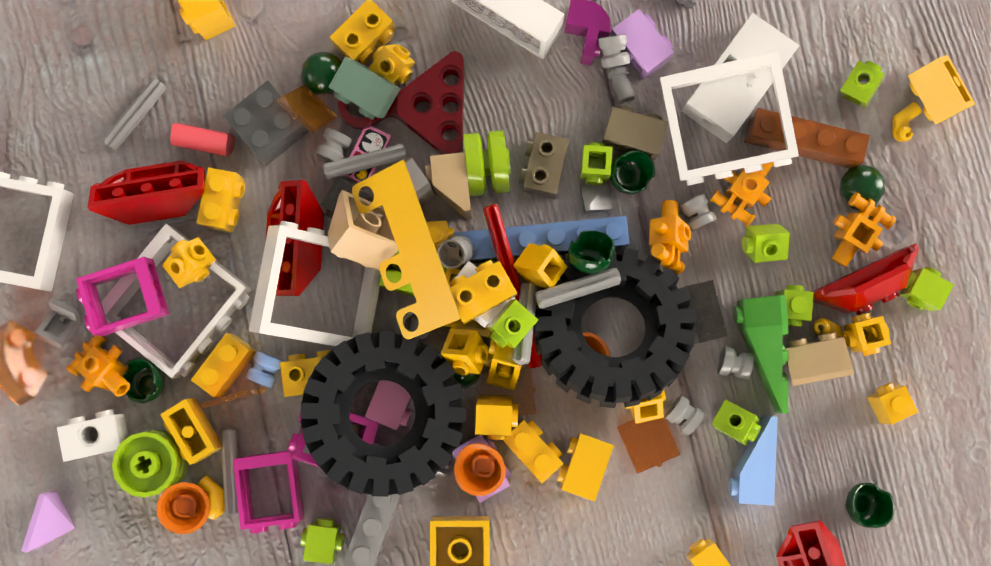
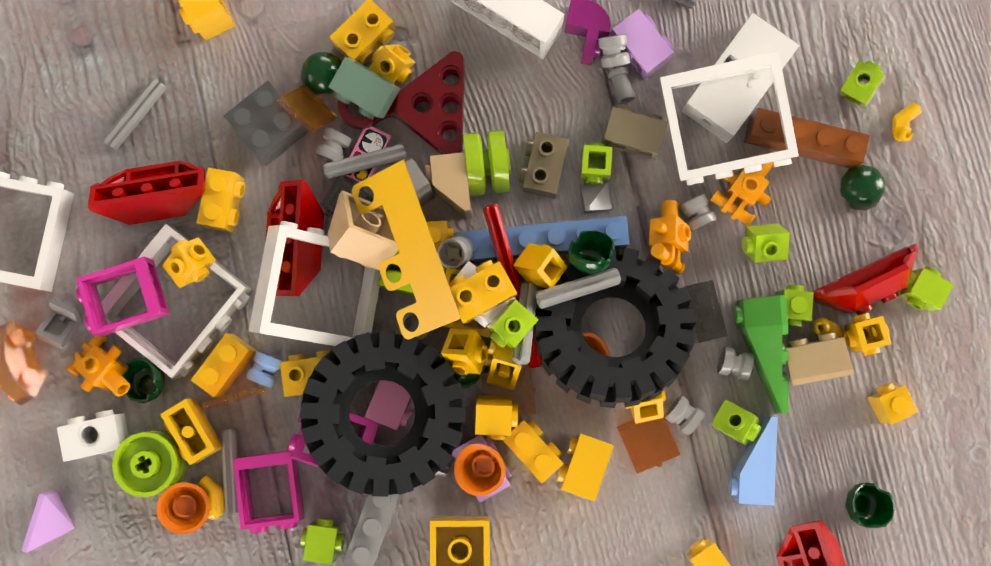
(202, 139): coral brick -> none
(632, 171): dark green hair -> none
(859, 232): light orange piece -> none
(940, 90): yellow brick -> none

